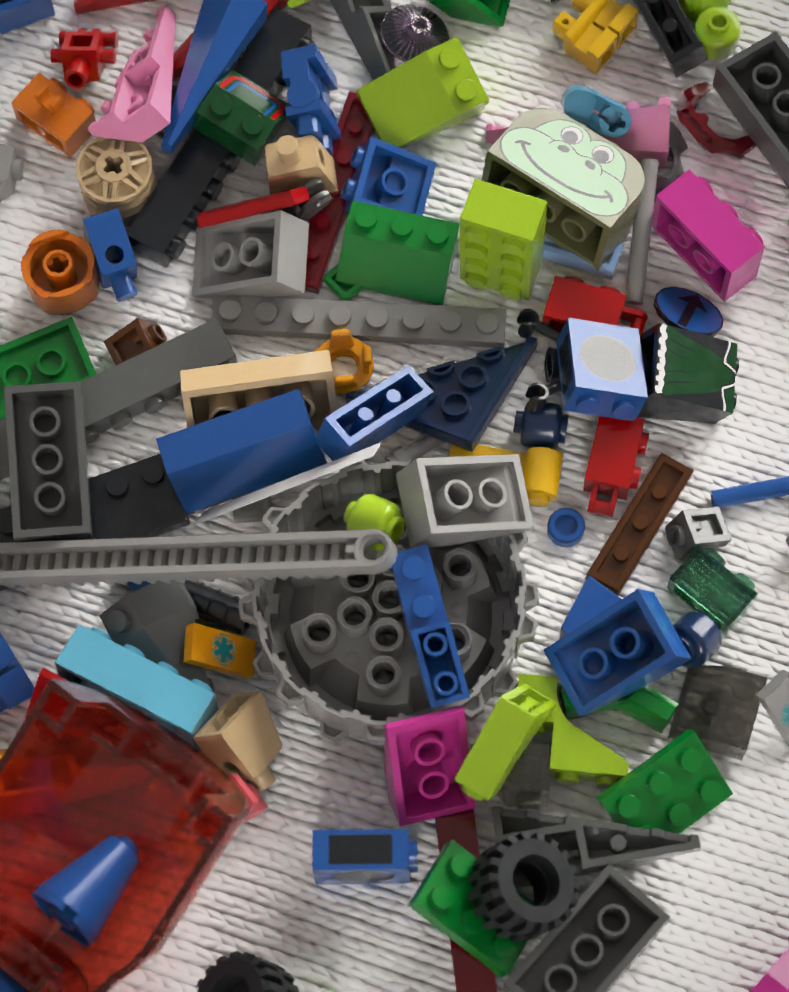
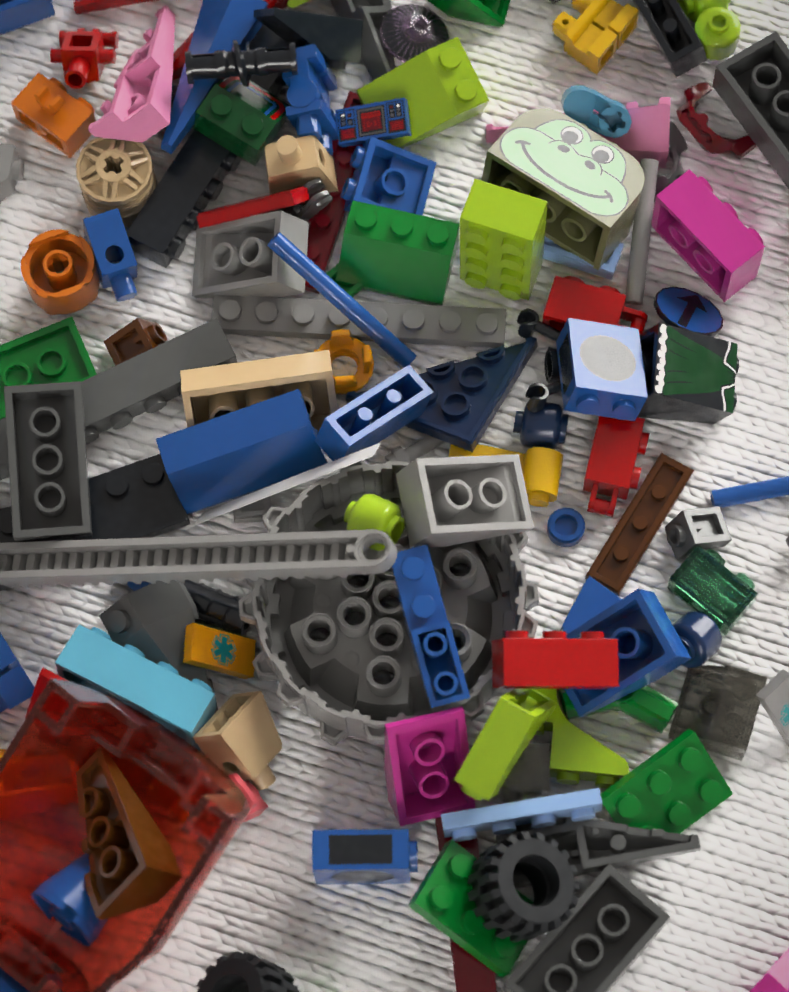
(125, 847): none -> reddish brown wedge
(241, 63): none -> black piece
(334, 36): none -> black slope
(341, 300): none -> blue piece
(379, 119): none -> tile
(506, 816): none -> light blue plate
(554, 661): none -> red brick

